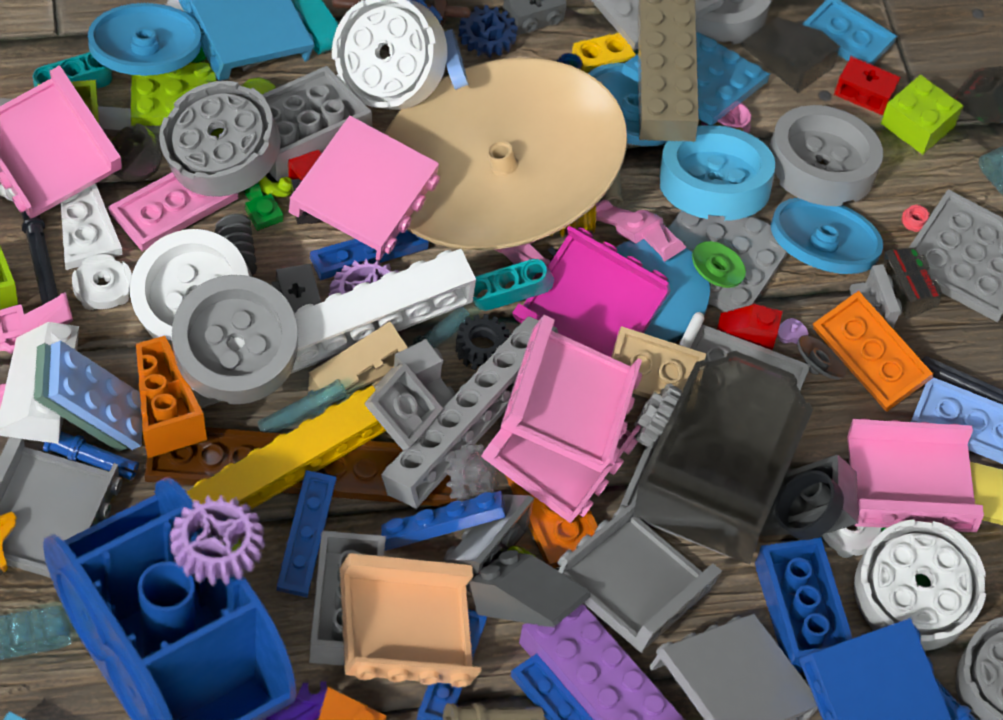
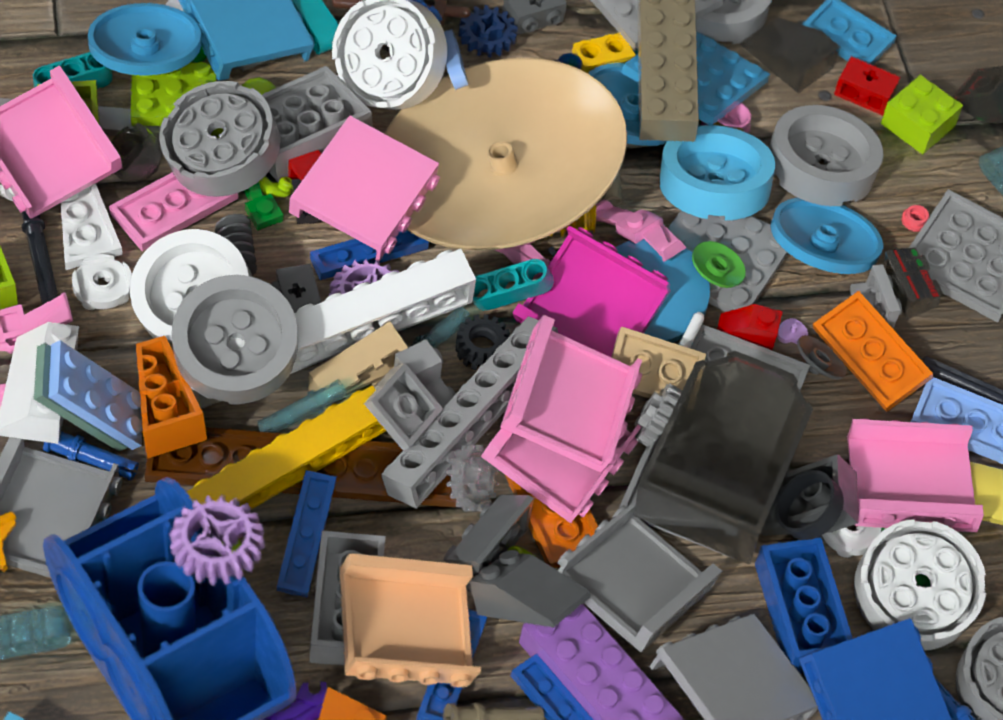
(444, 520): blue plate -> none

